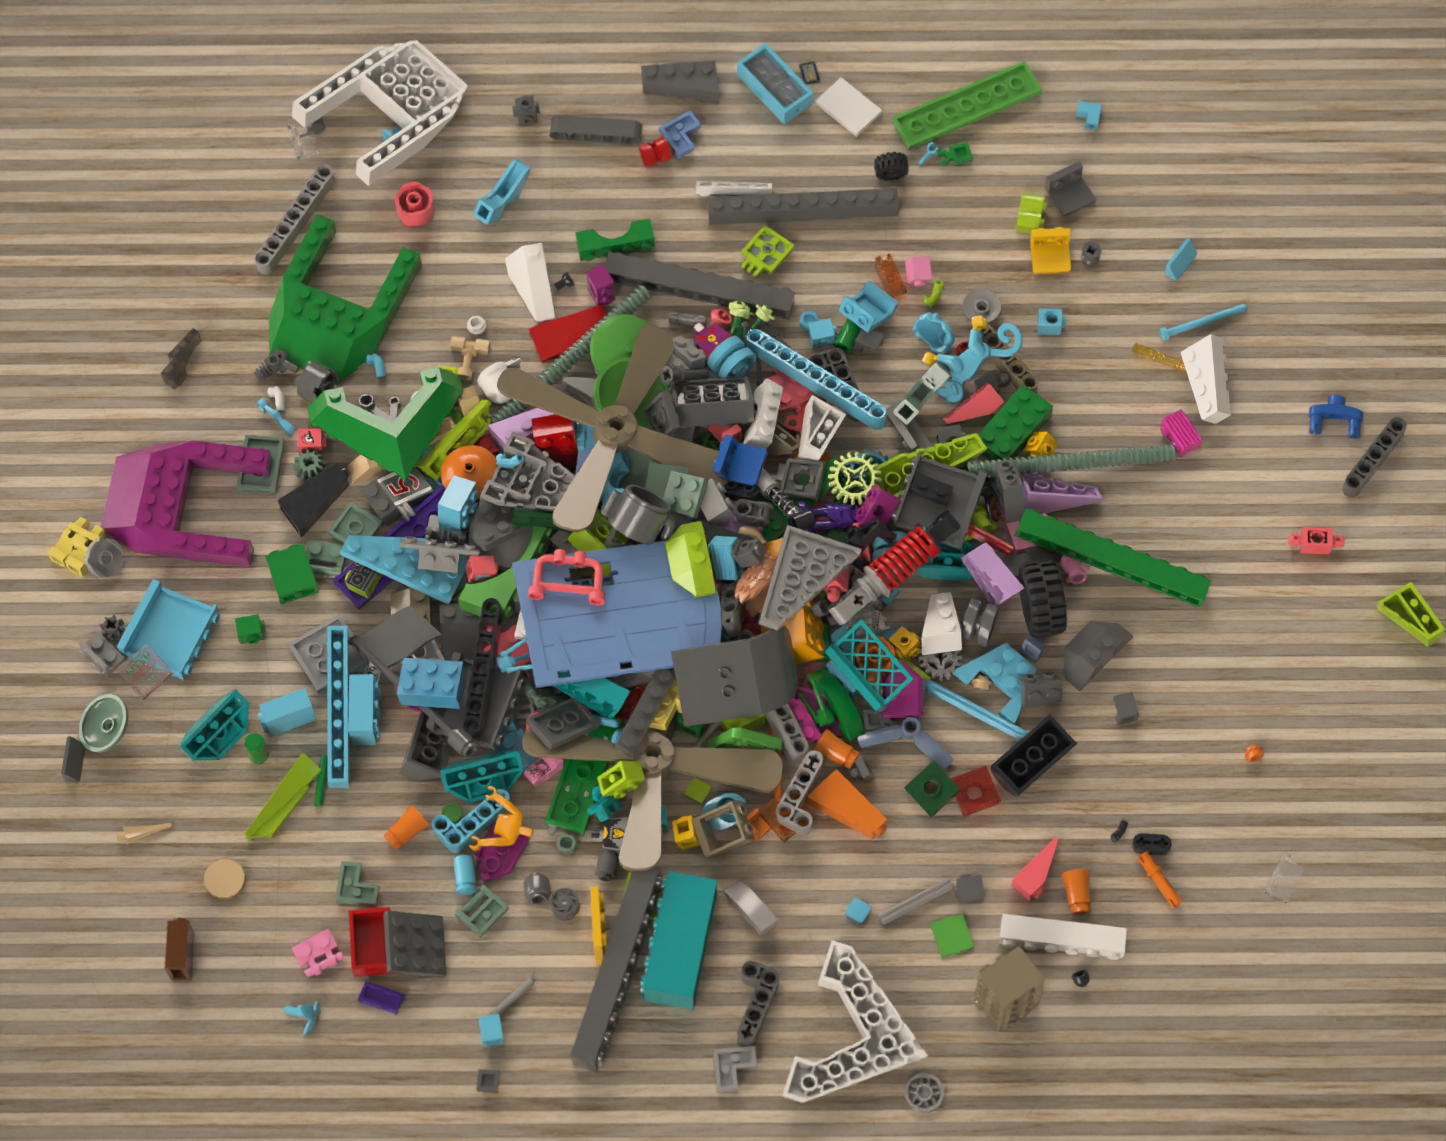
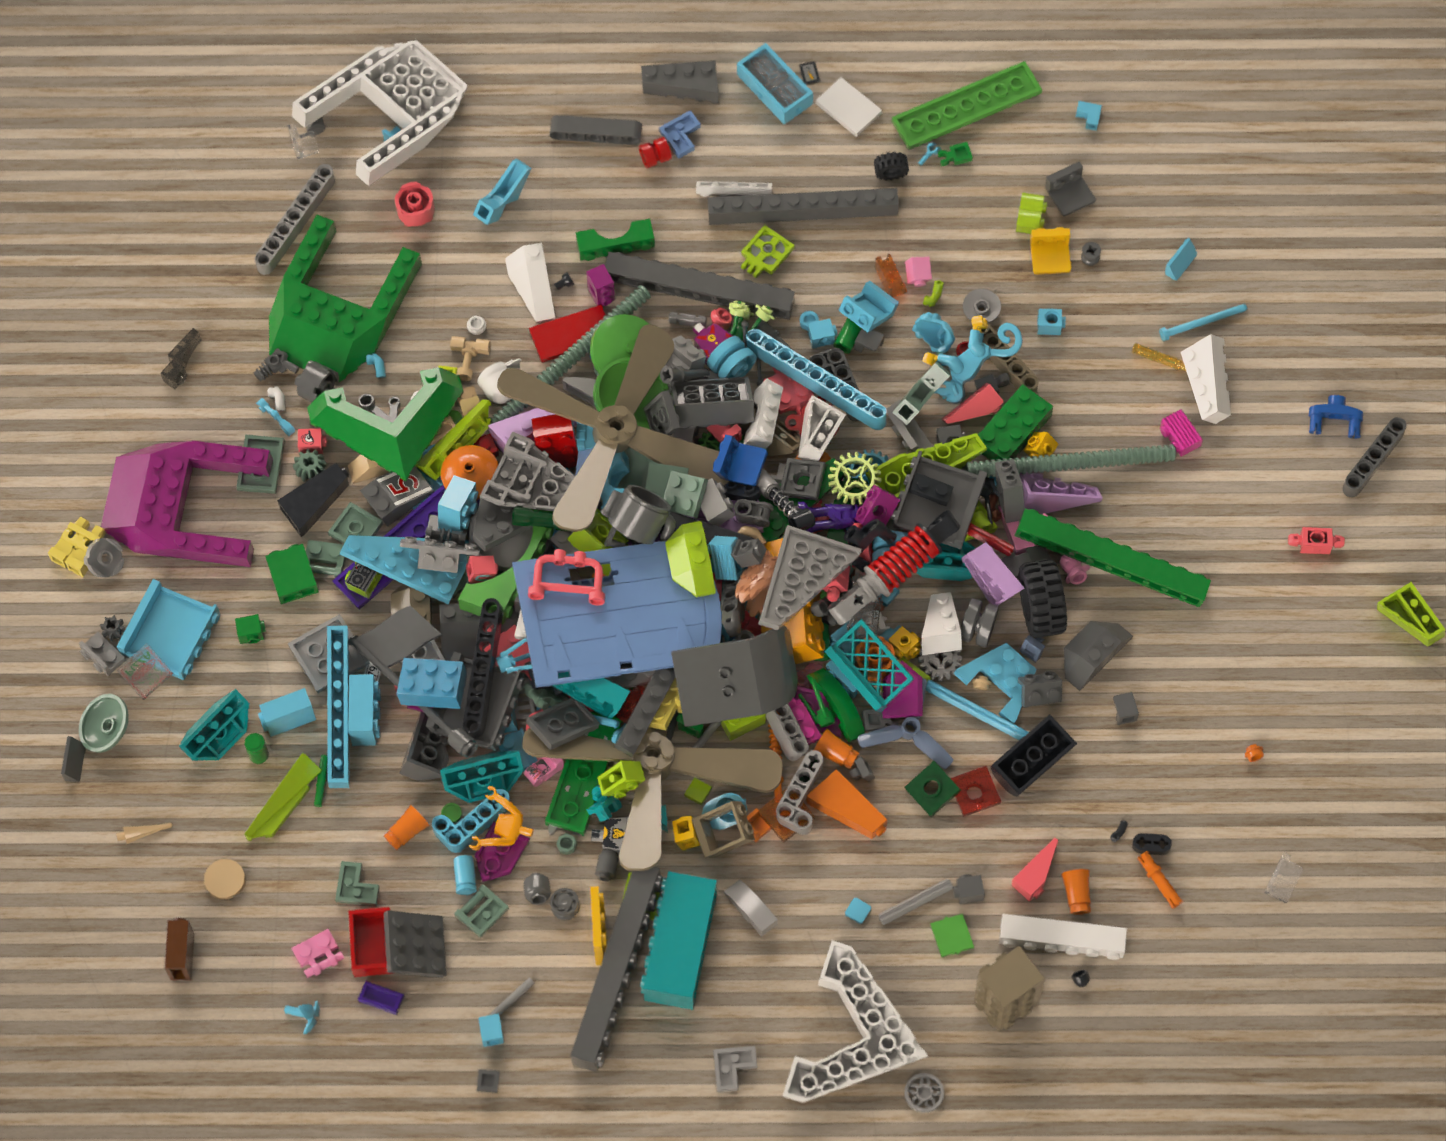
(406, 511): light grey bush -> none
(503, 462): medium azure arm -> none
(526, 110): dark grey brick -> none
(739, 736): bright green beam -> none
(755, 1006): dark grey beam -> none

